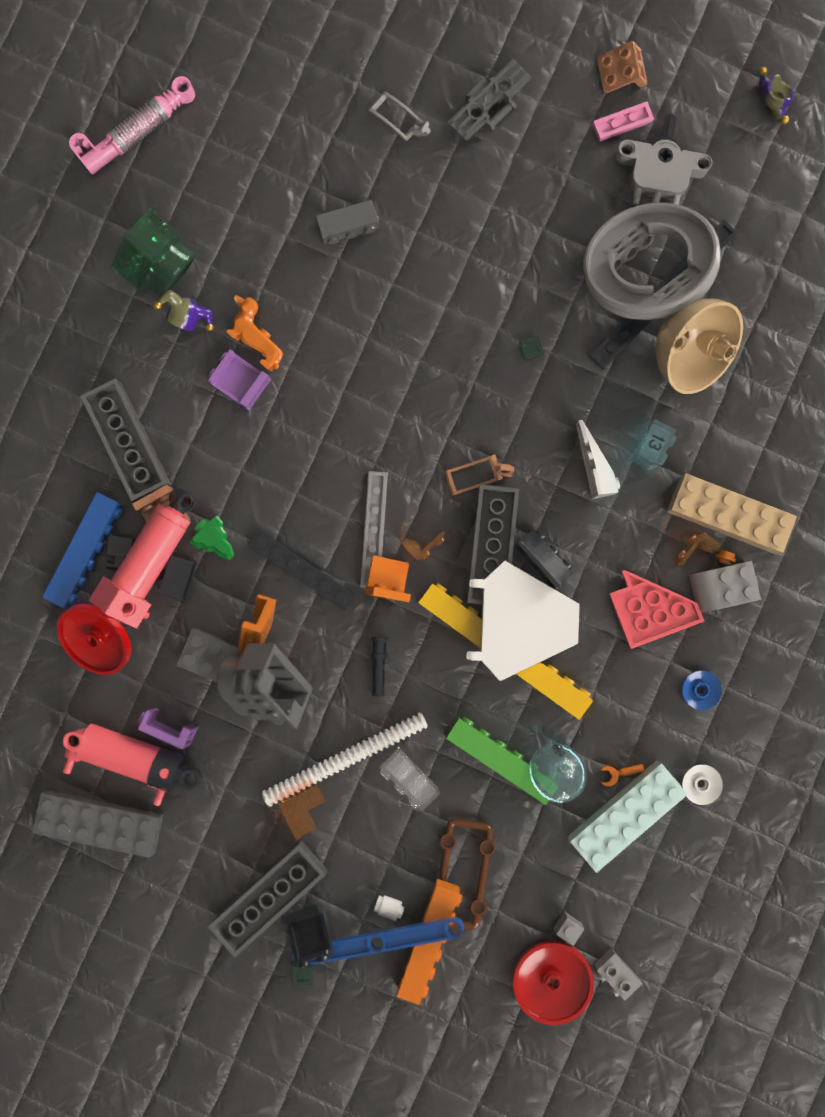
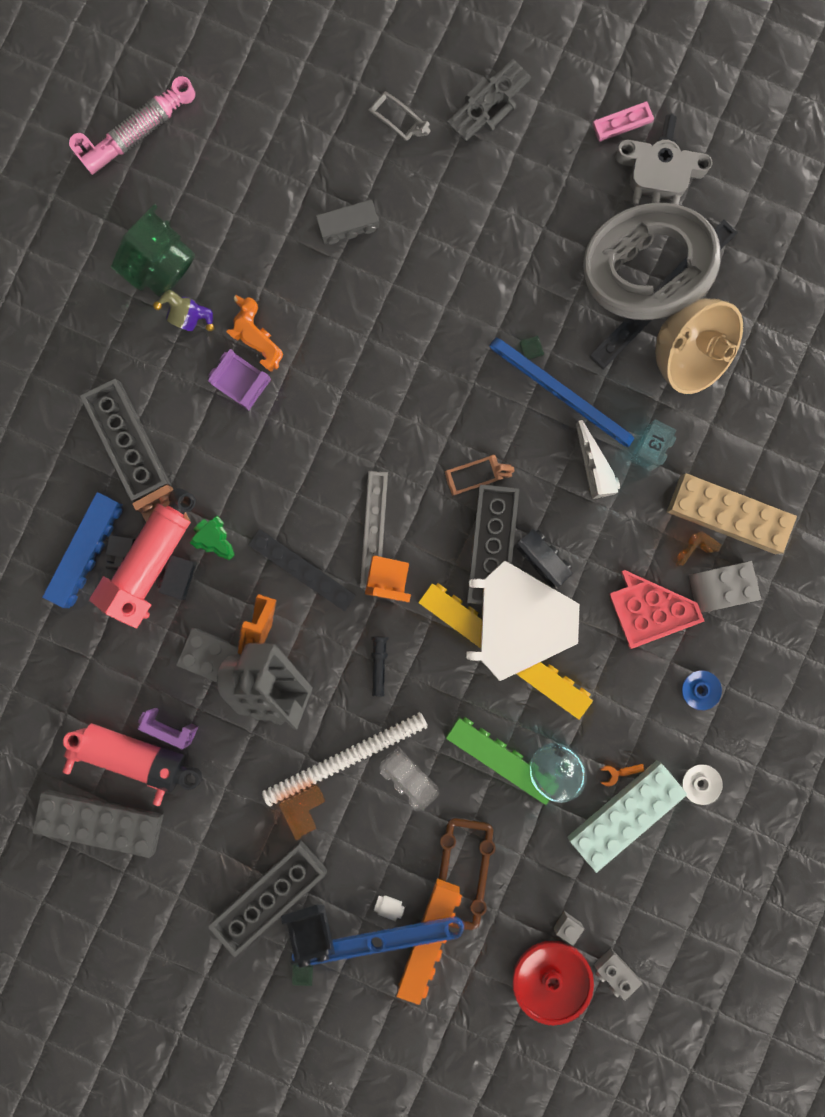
(93, 639): red dish -> none
(412, 546): clear orange bracket -> none
(561, 392): none -> blue beam
(622, 67): nougat bracket -> none
(726, 557): orange plate -> none
(776, 95): olive piece -> none

